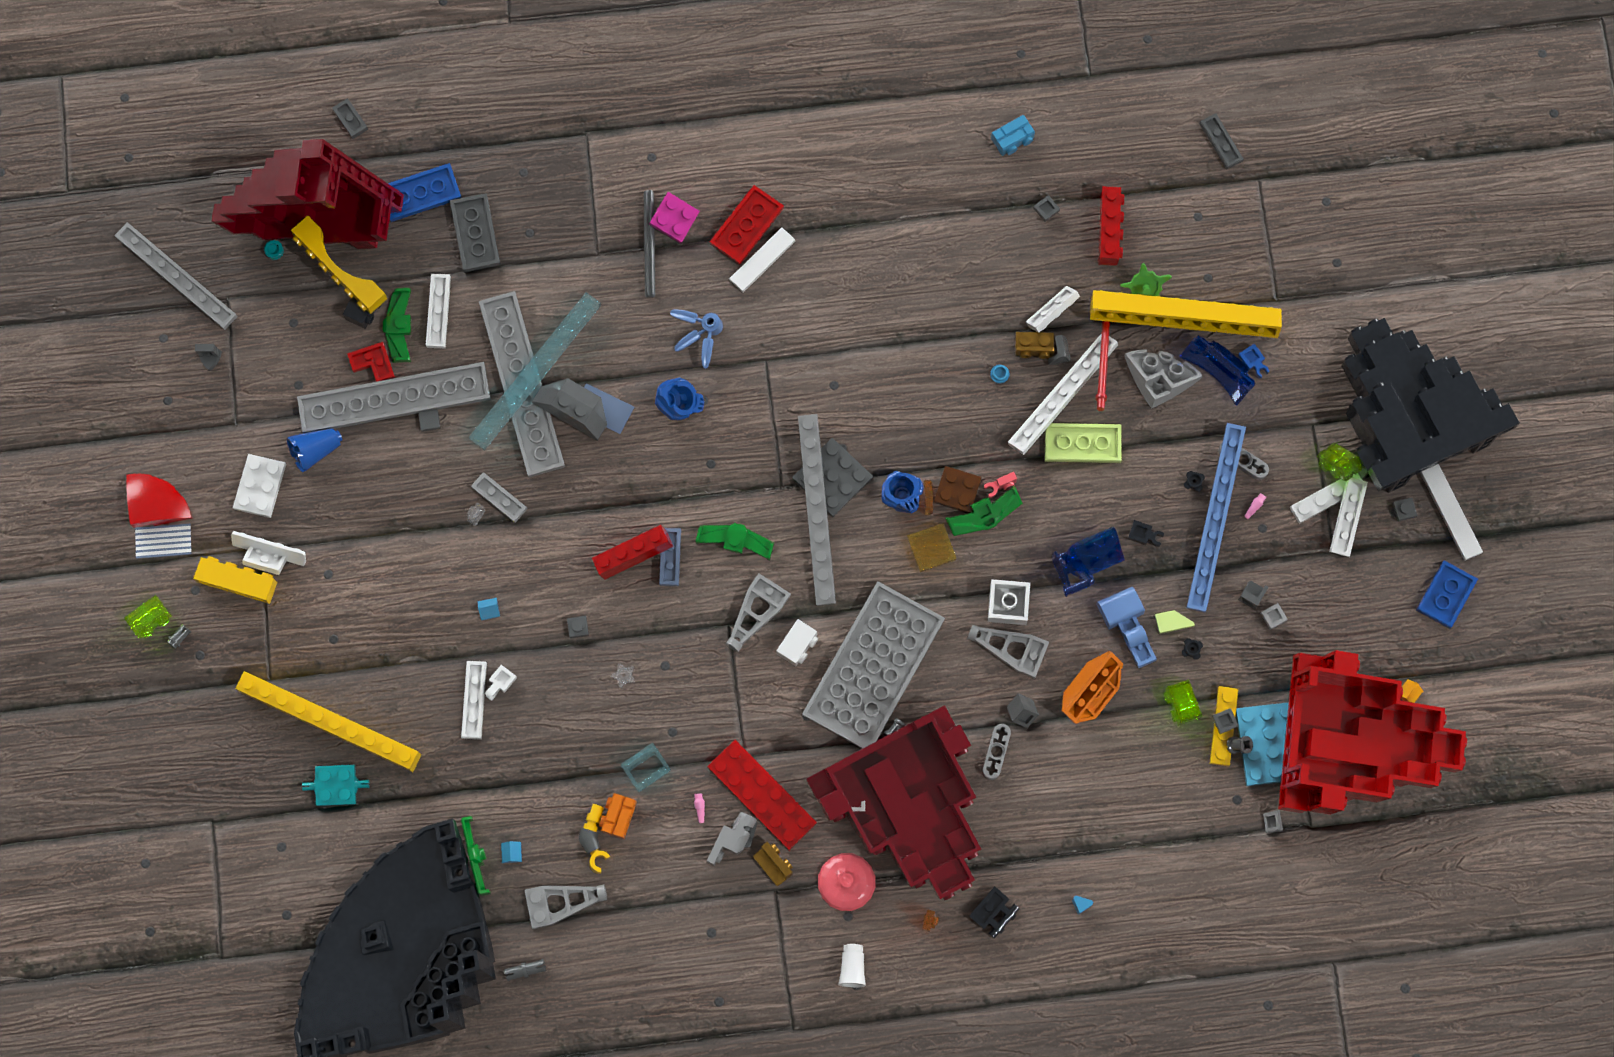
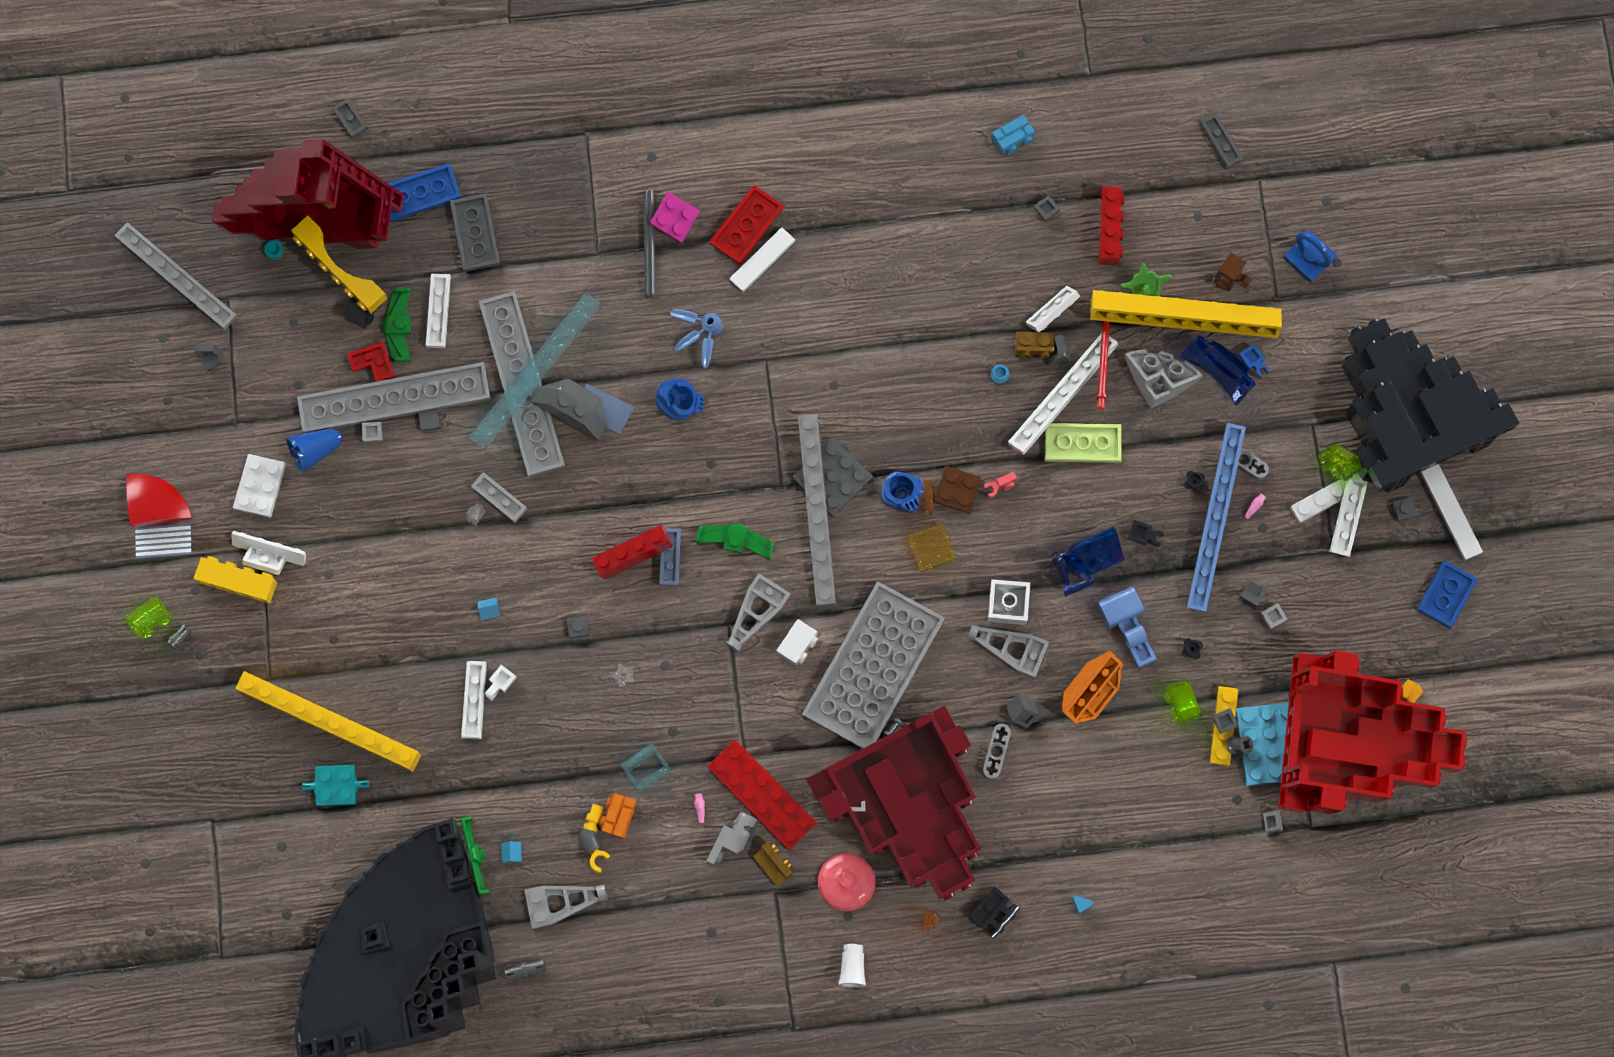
(372, 432): none -> light grey plate
(985, 514): green plate -> none
(1172, 621): yellowish green tile -> none
(1231, 272): none -> reddish brown brick
(1309, 255): none -> blue tile

